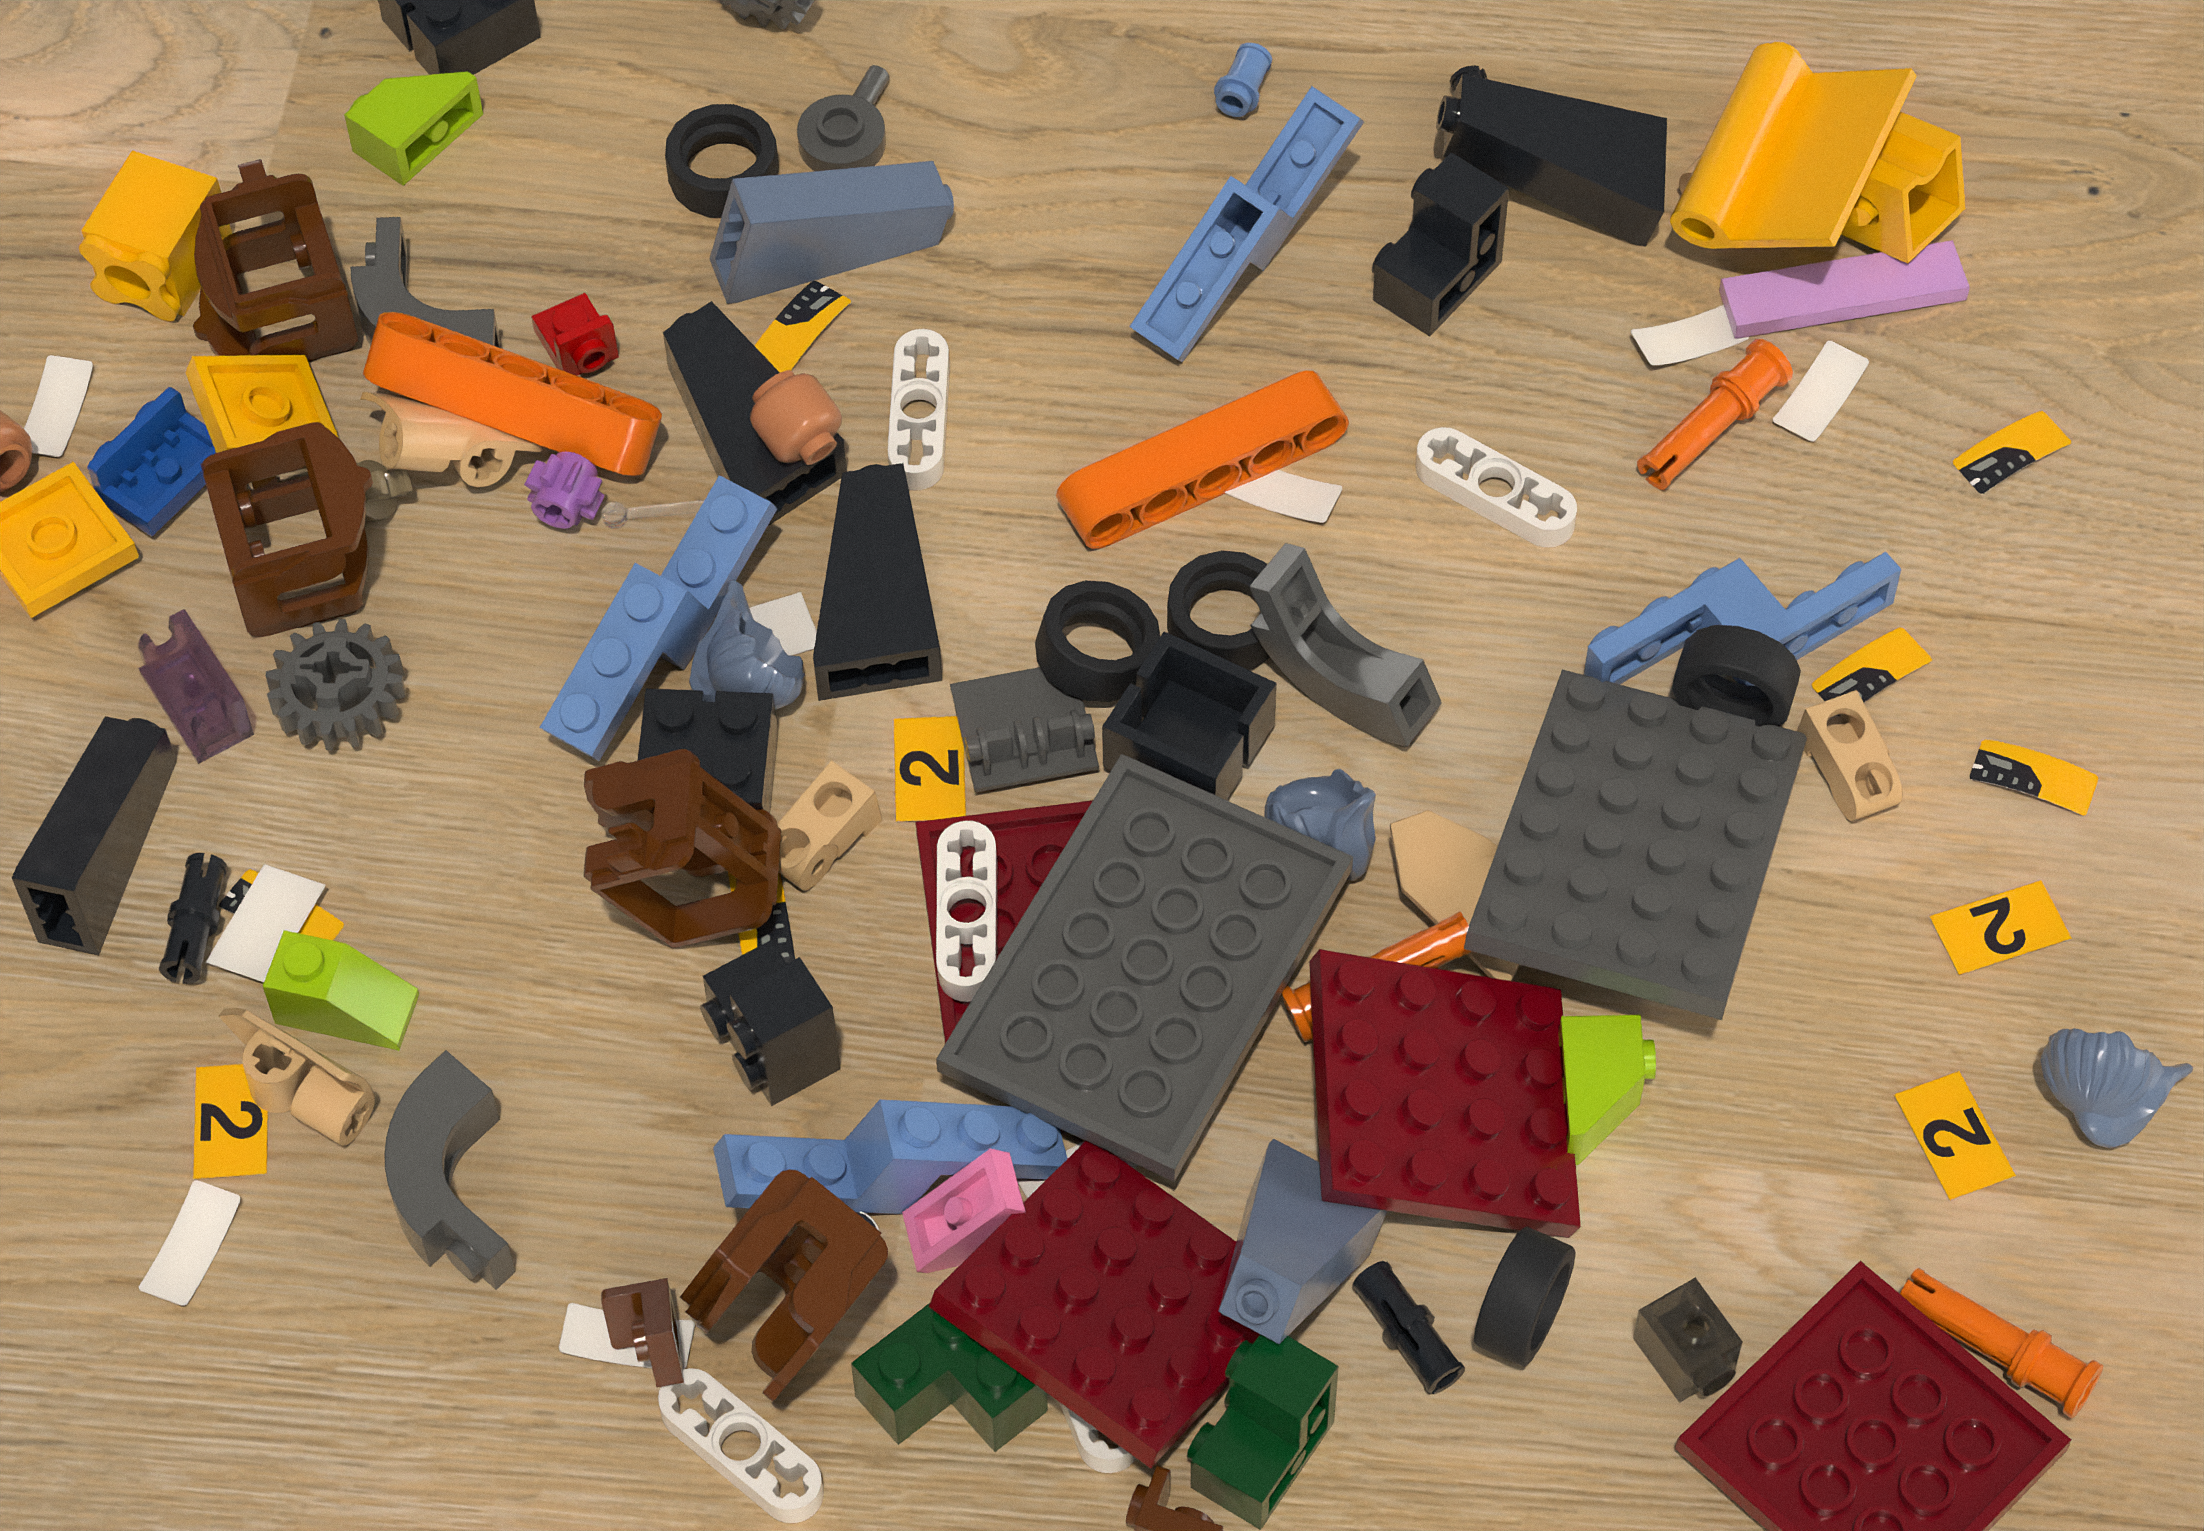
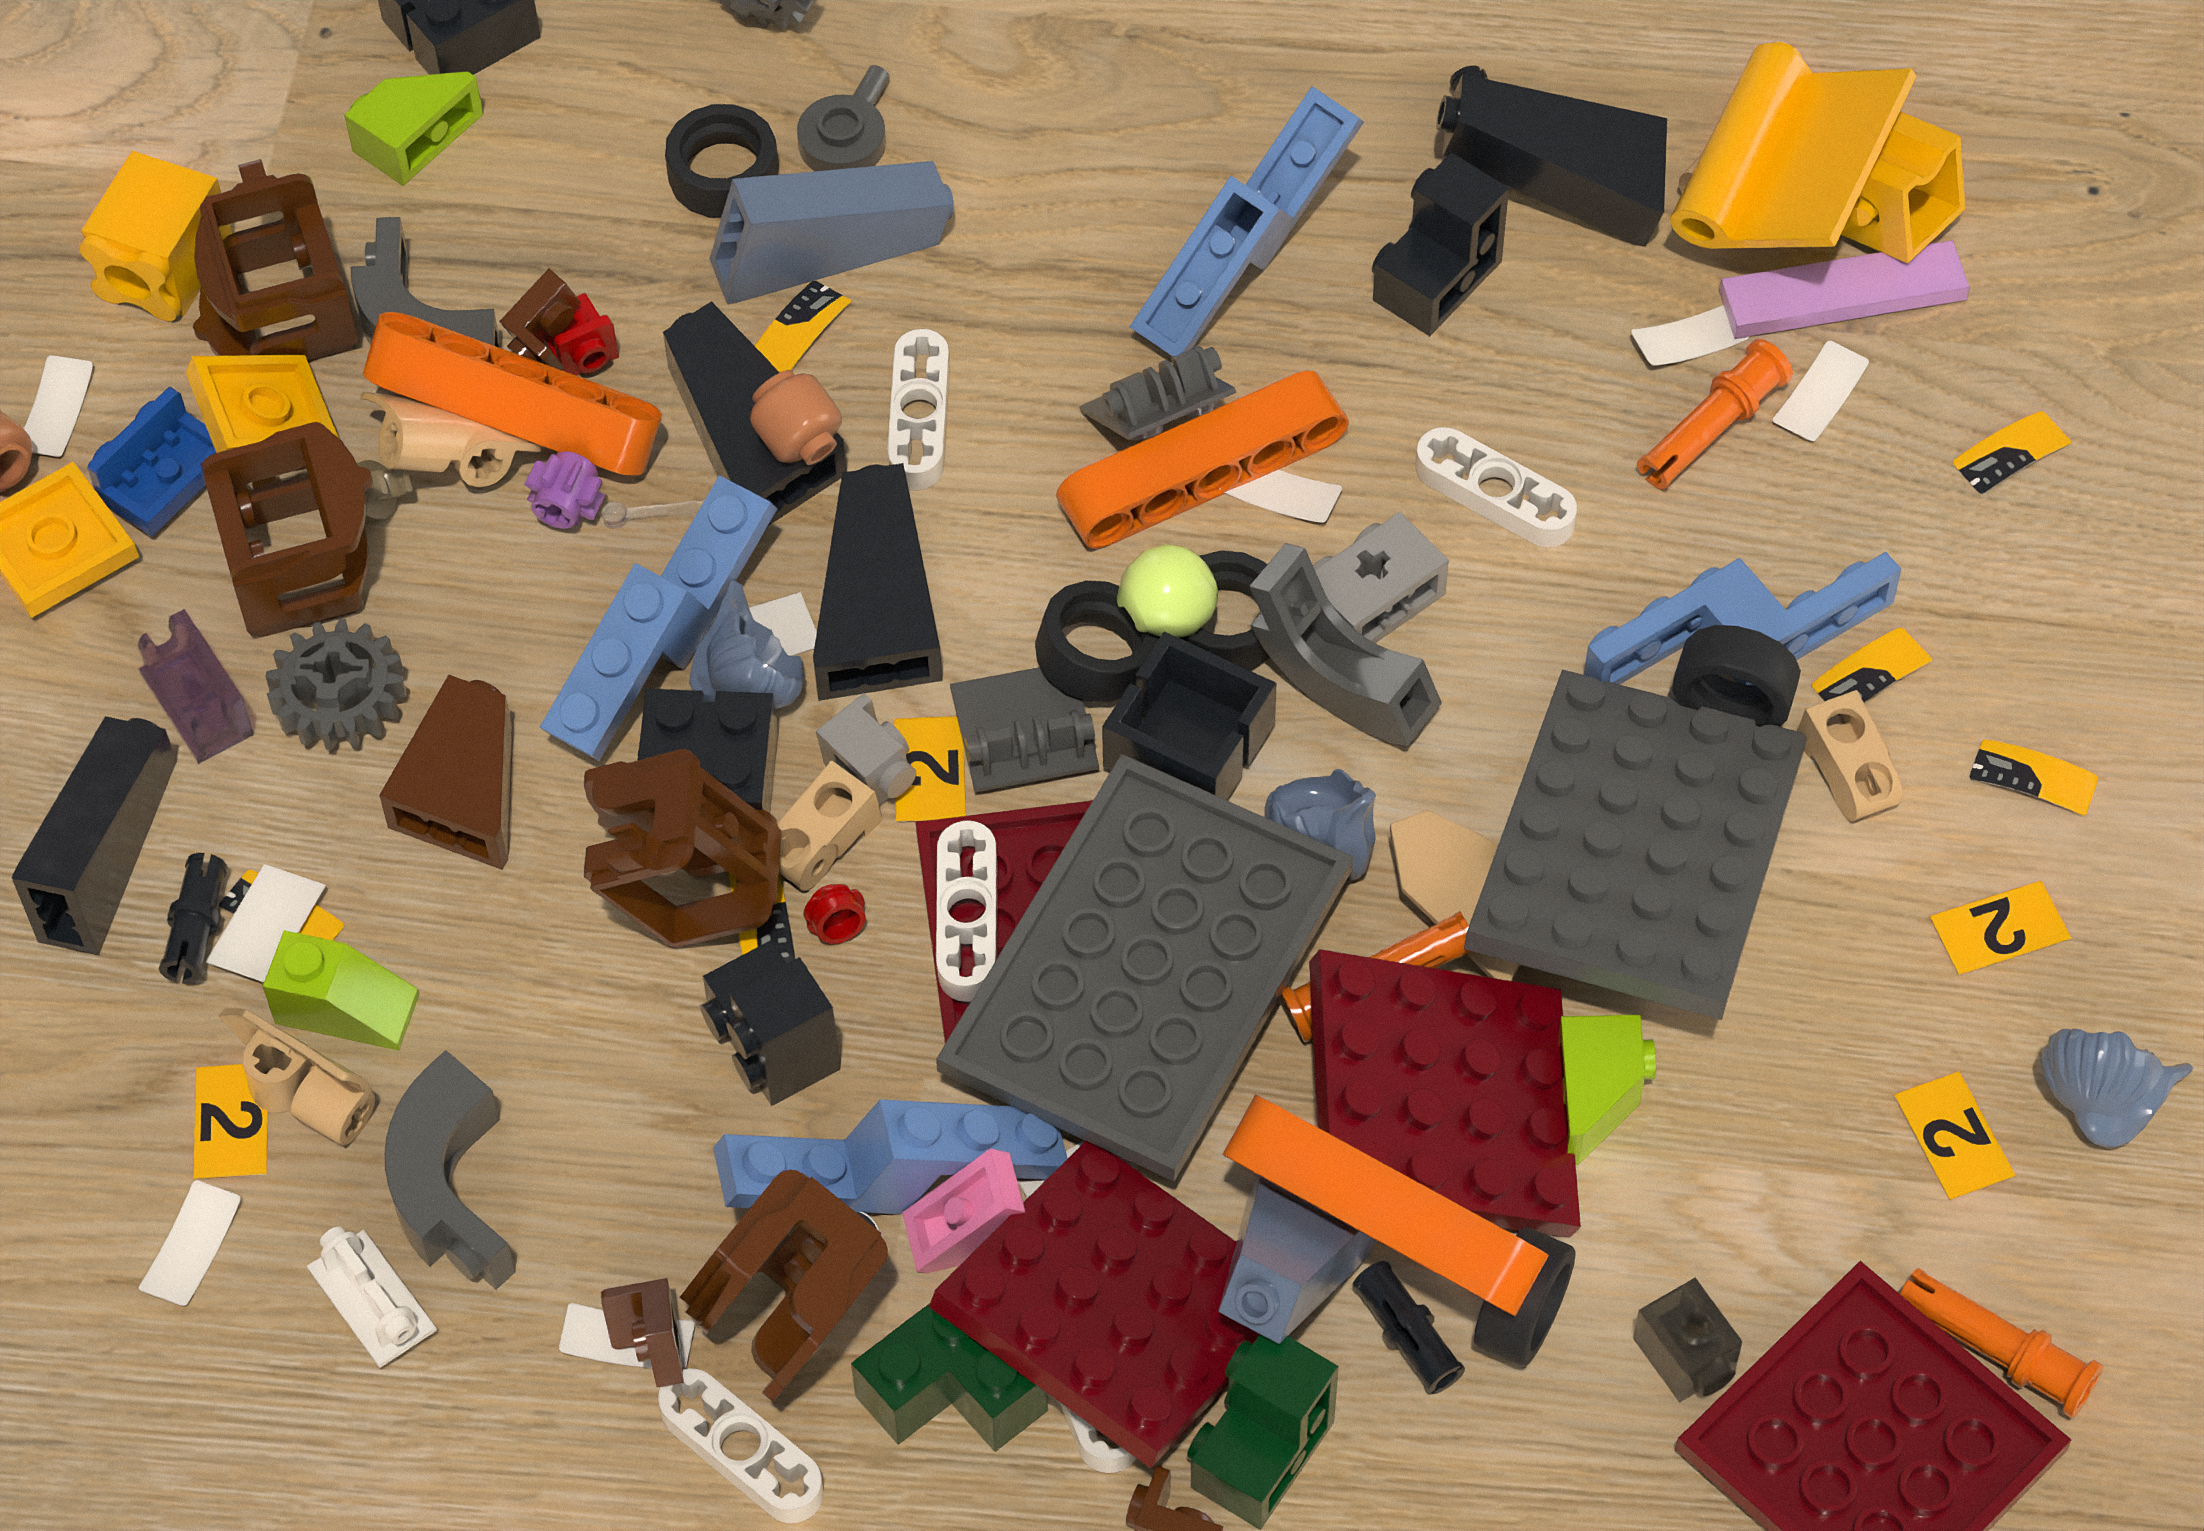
(369, 1295): none -> white hinge
(457, 774): none -> reddish brown slope
(539, 315): none -> reddish brown bracket
(835, 913): none -> red plate
(867, 749): none -> light grey brick
(1148, 400): none -> dark grey hinge
(1168, 591): none -> yellowish green hair
(1238, 90): medium blue pin -> none
(1384, 577): none -> light grey brick
(1386, 1205): none -> orange beam

